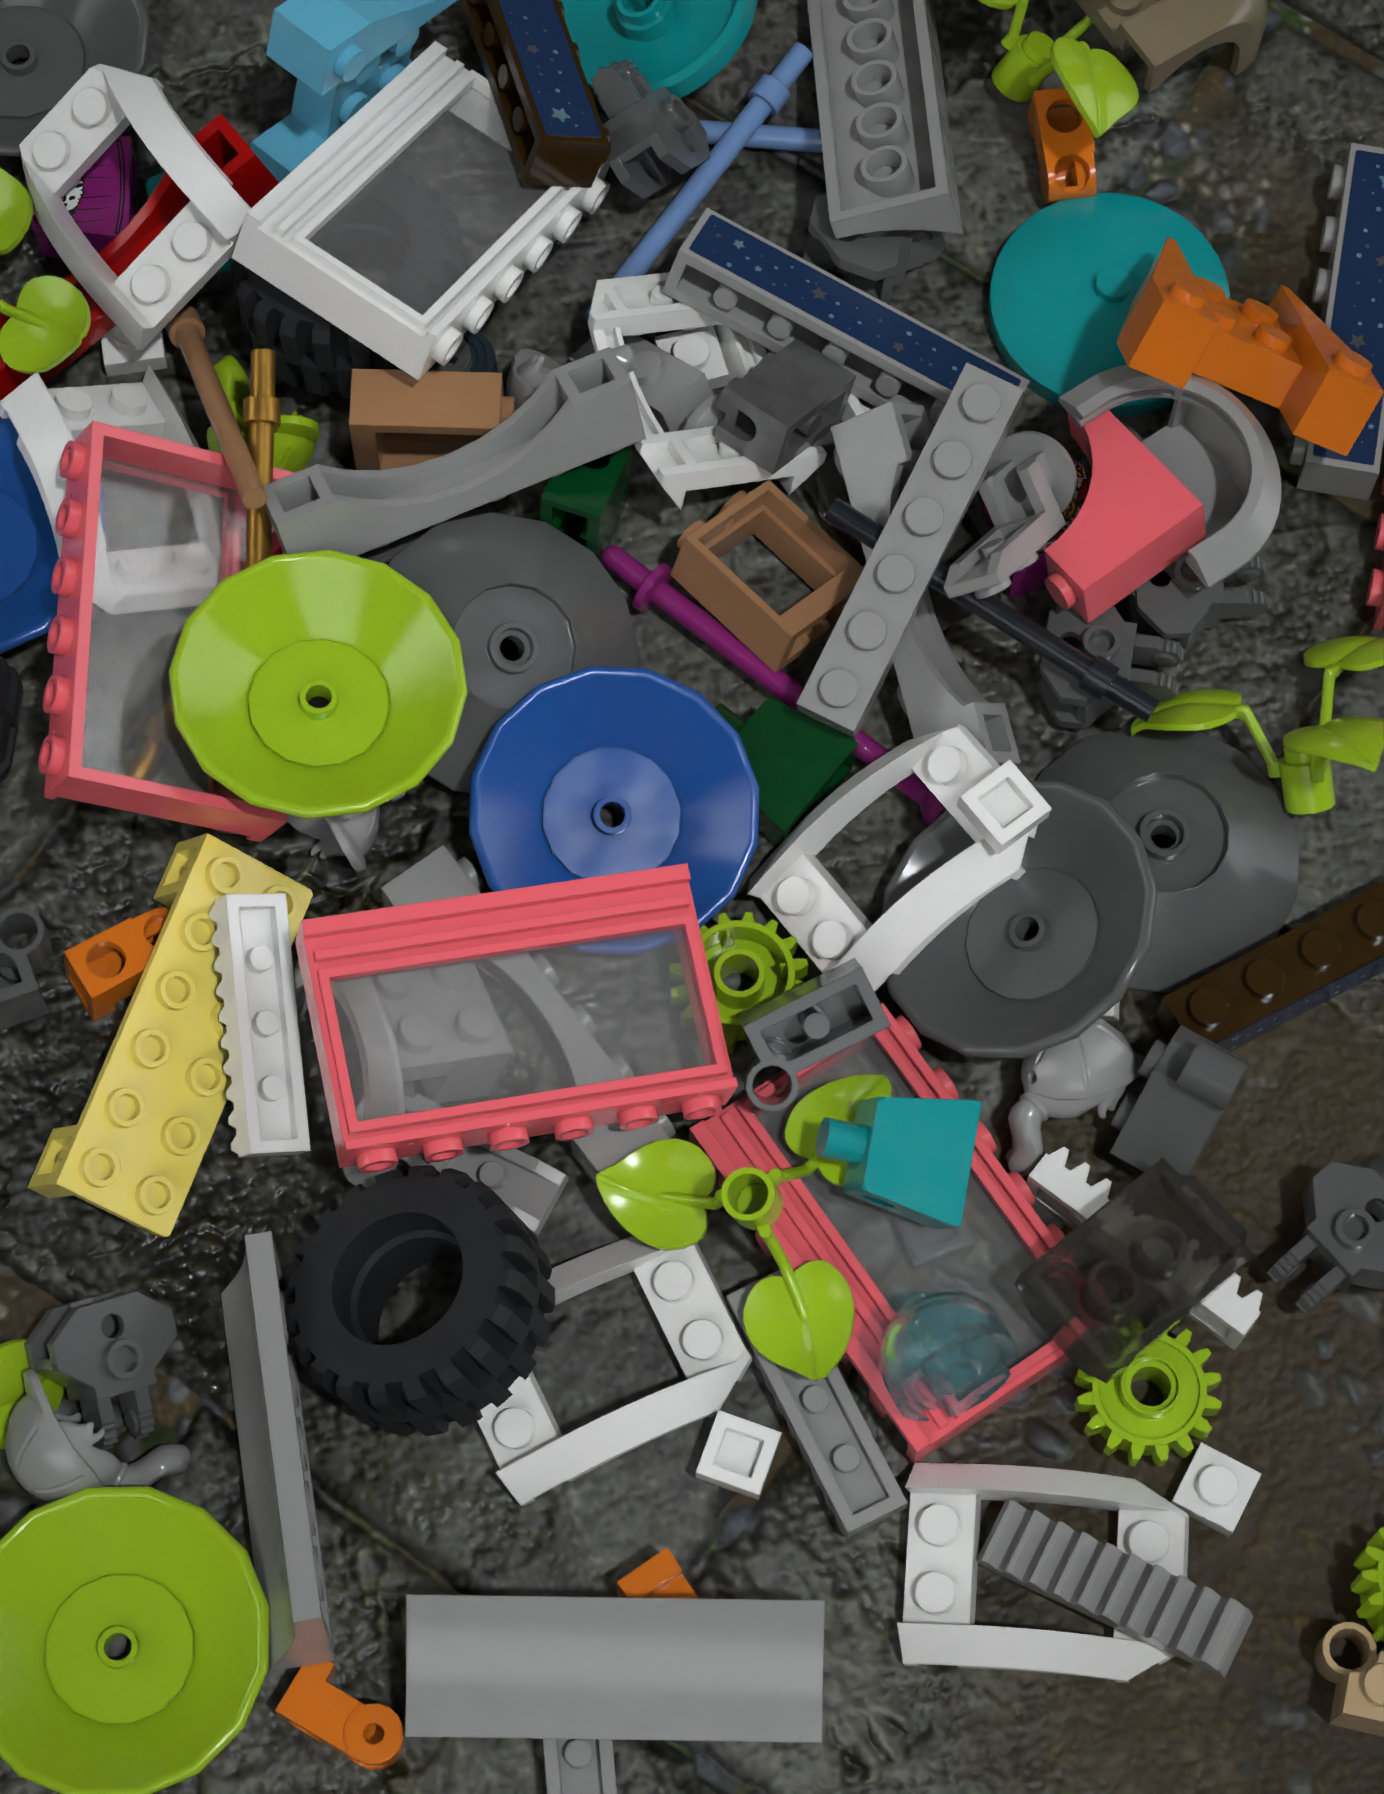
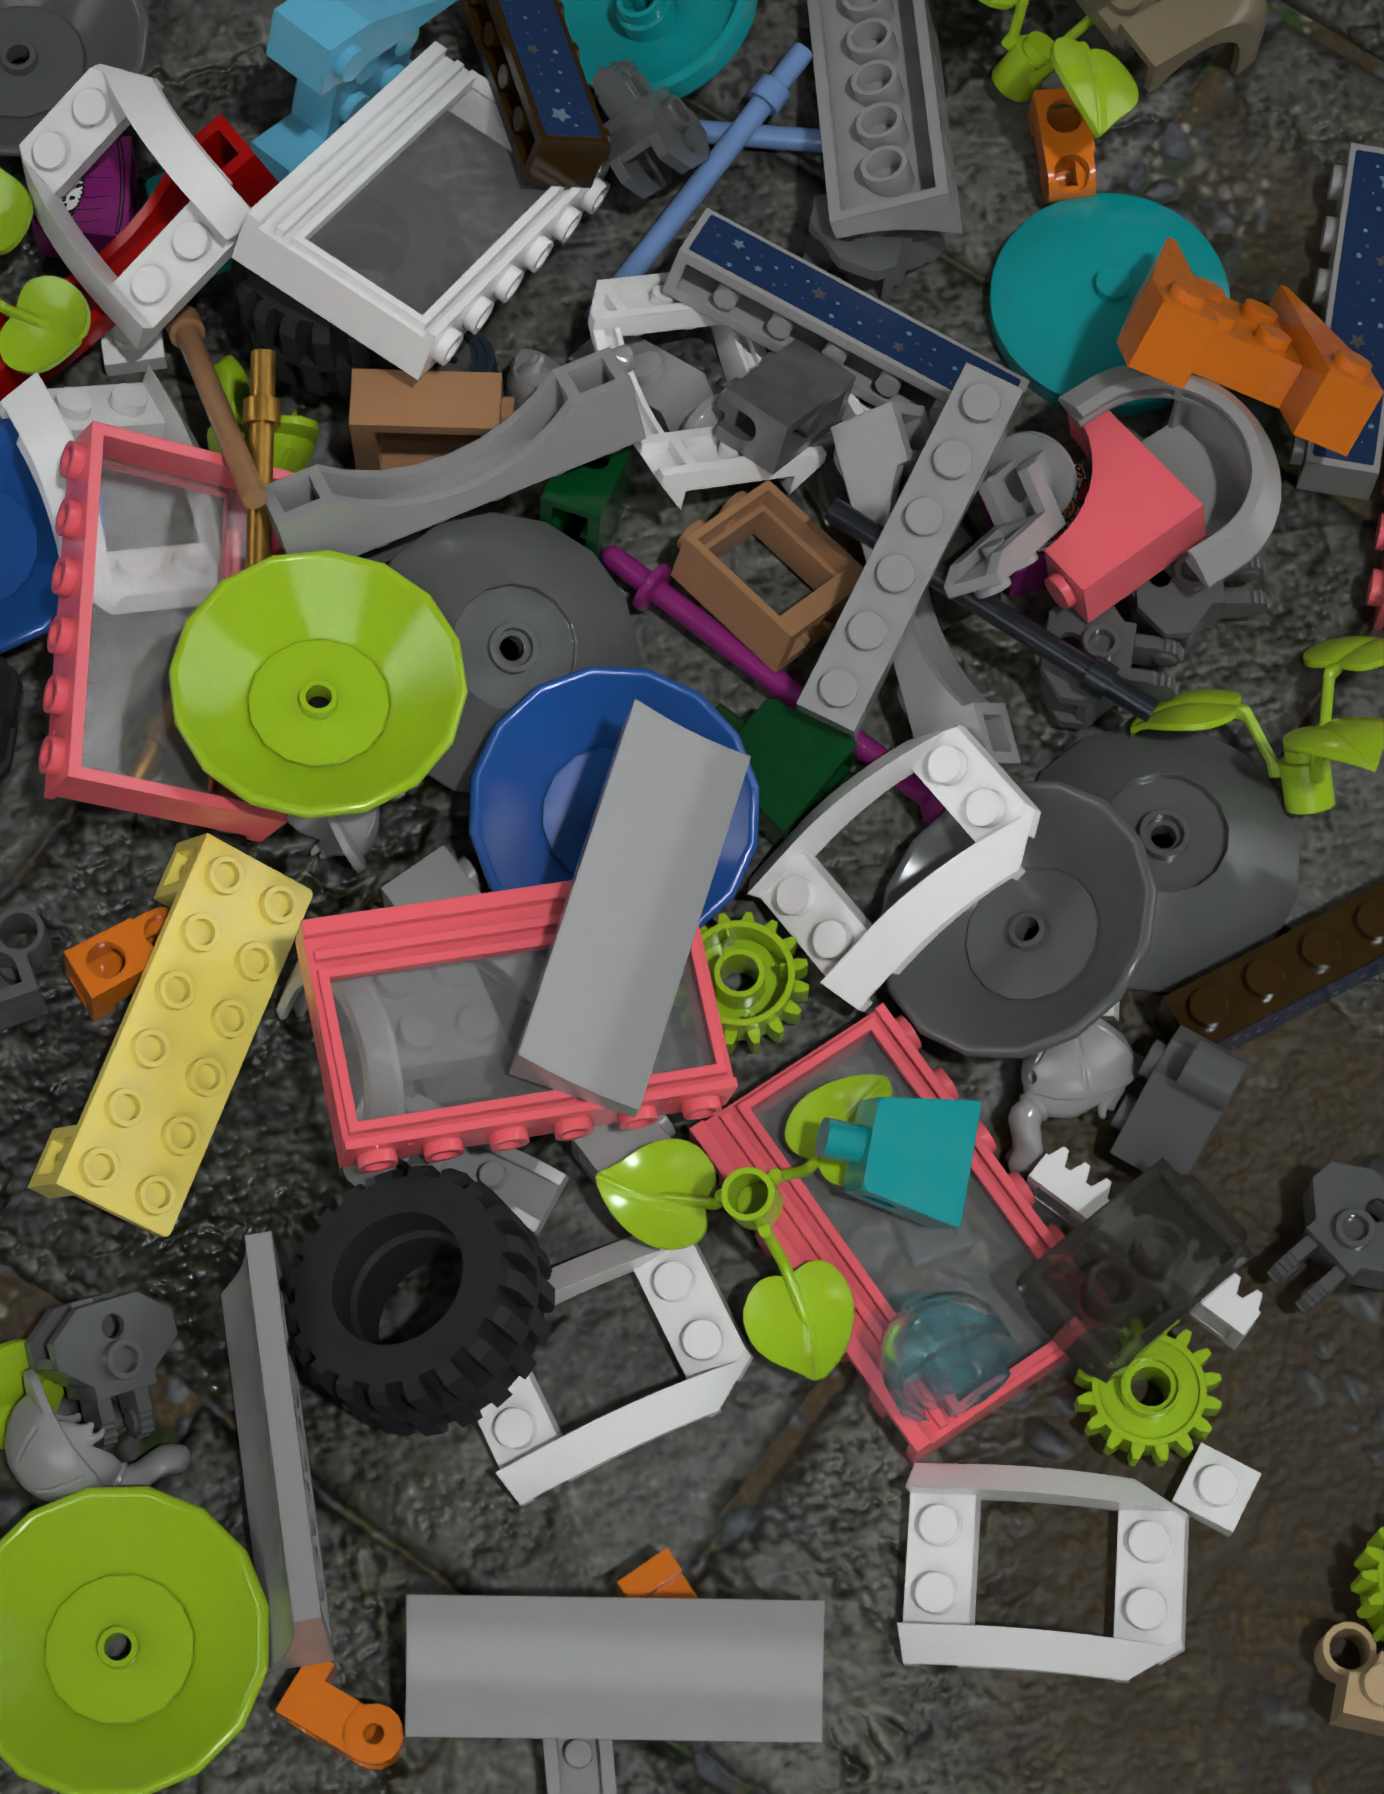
(260, 1025): white gear -> none
(630, 913): none -> light grey arch
(700, 350): white plate -> none
(738, 1455): white plate -> none
(810, 1026): dark grey hinge -> none
(830, 1437): light grey gear -> none
(1004, 806): white plate -> none
(1116, 1588): light grey gear -> none

